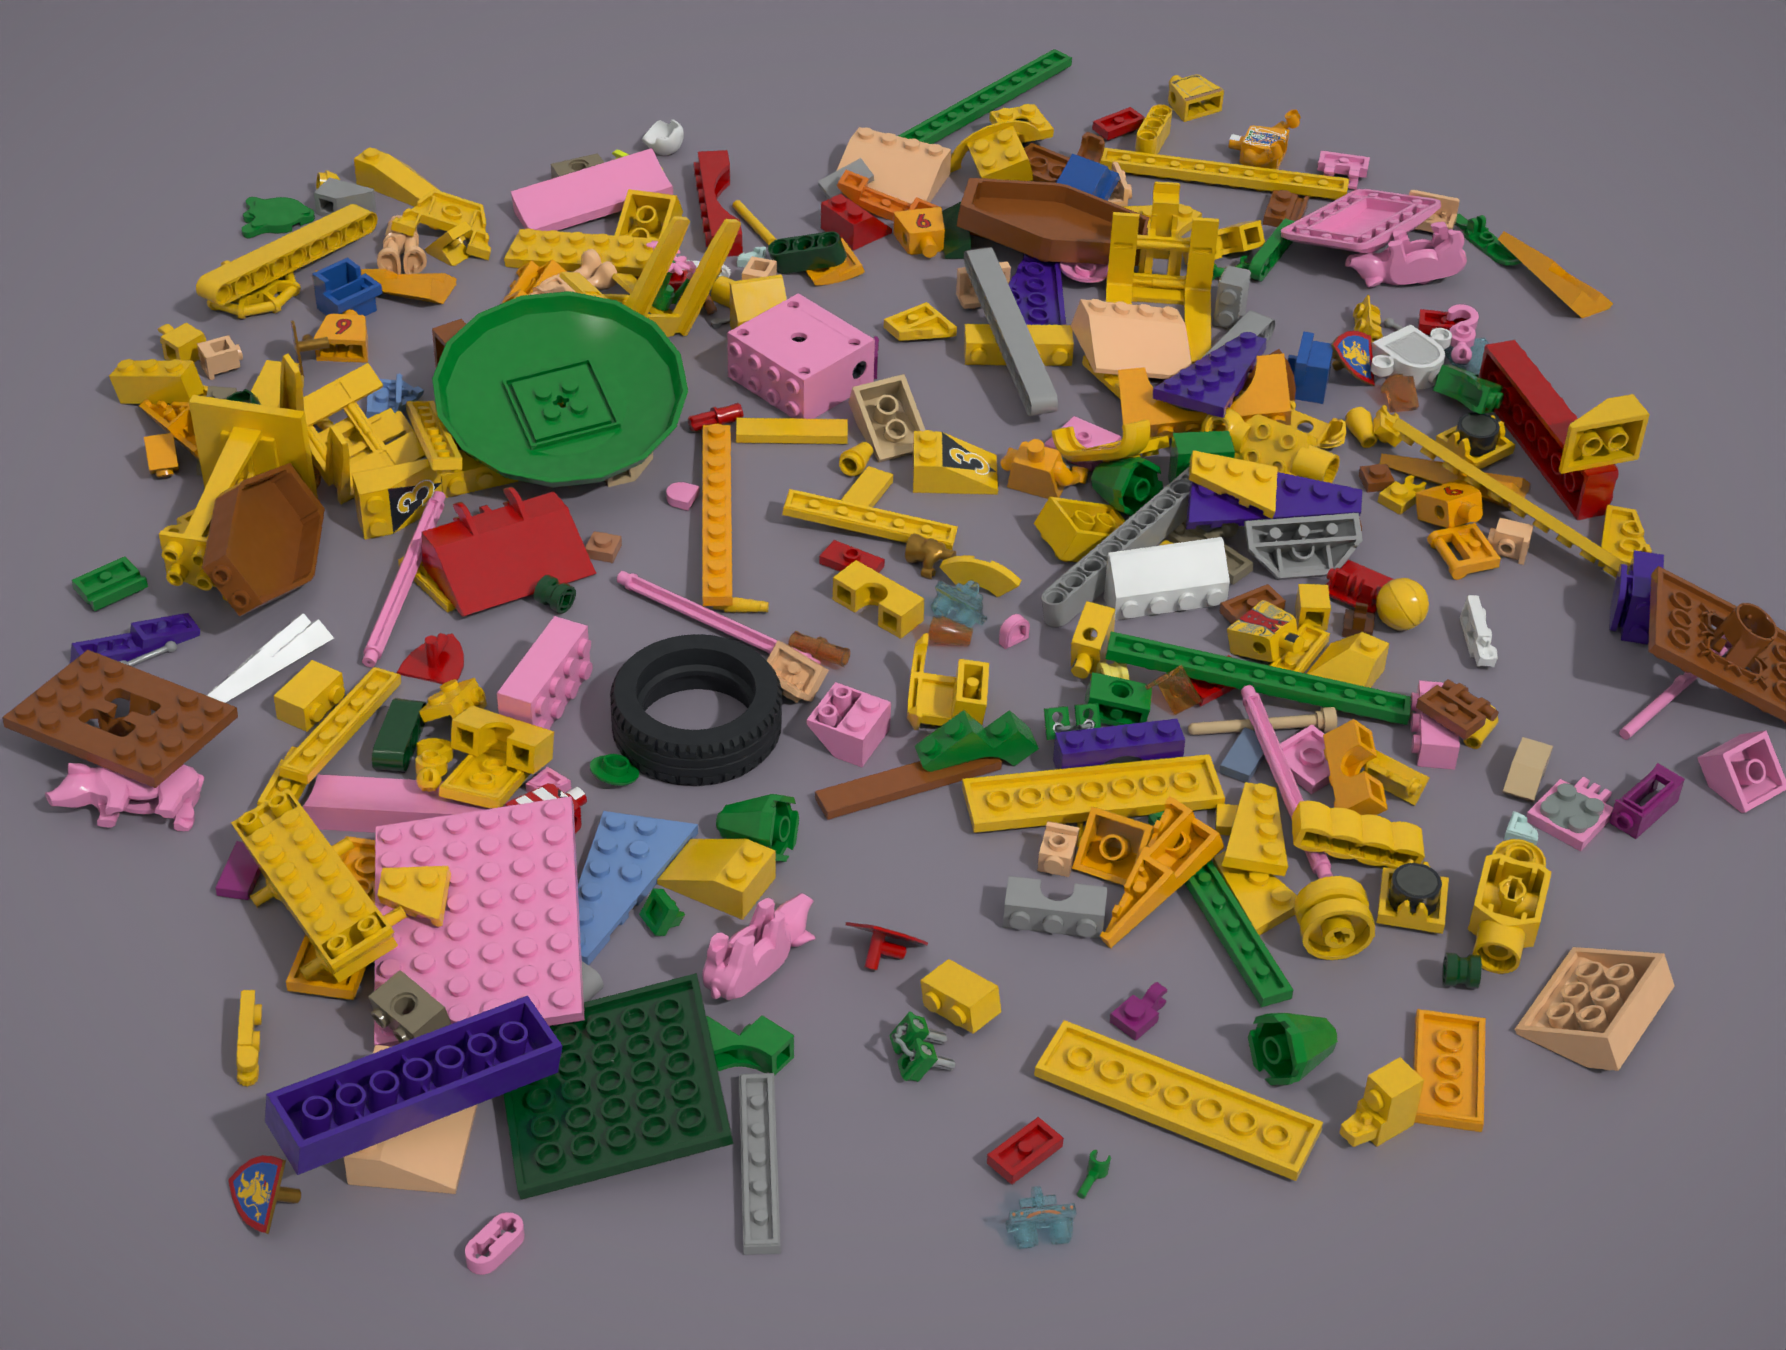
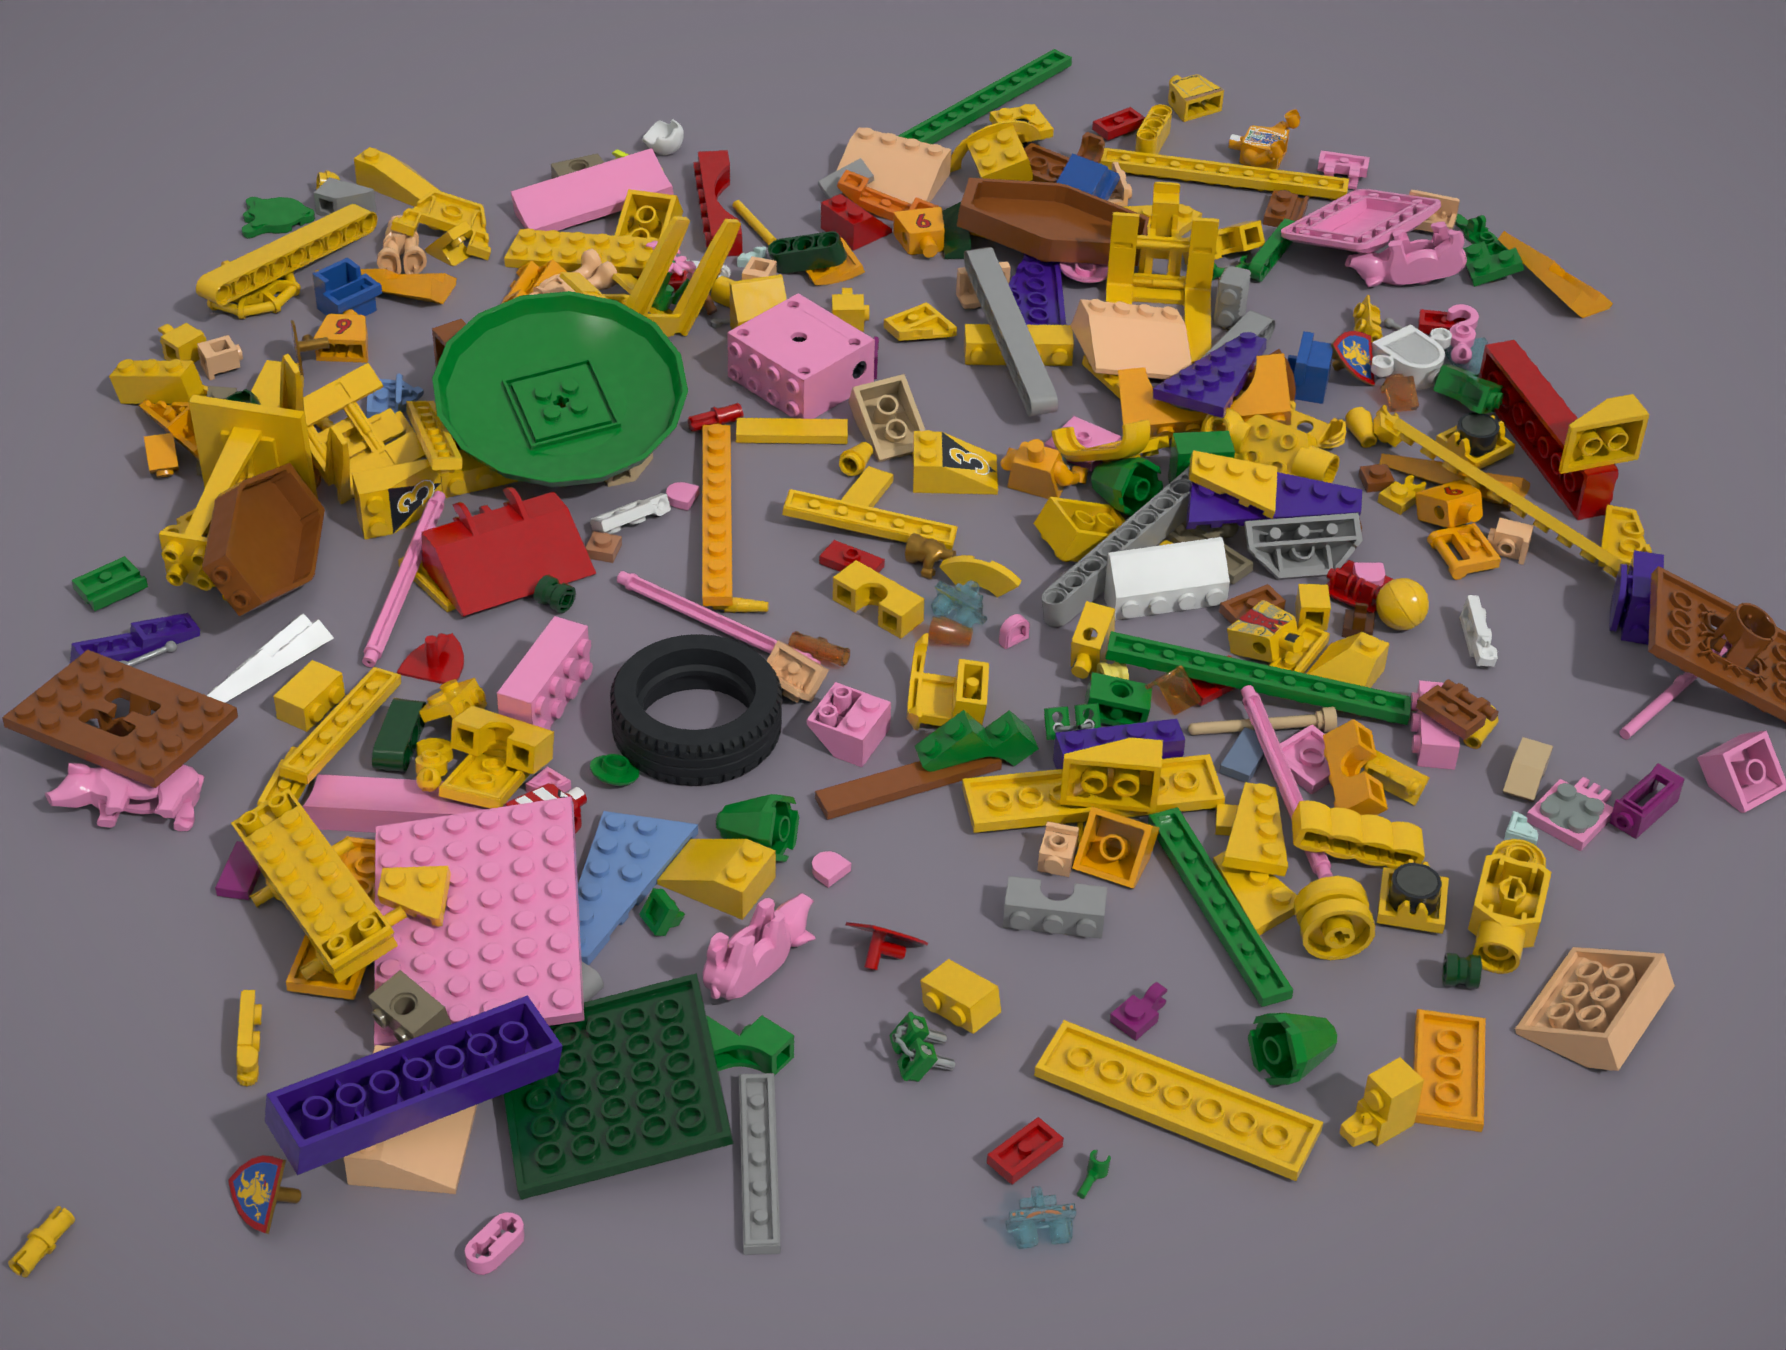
(41, 1241): none -> yellow pin
(631, 513): none -> white hinge
(829, 867): none -> bright pink tile
(850, 308): none -> yellow brick
(1114, 775): none -> yellow slope
(1171, 858): light orange wedge -> none
(1370, 572): none -> bright pink tile
(1486, 268): none -> green plate

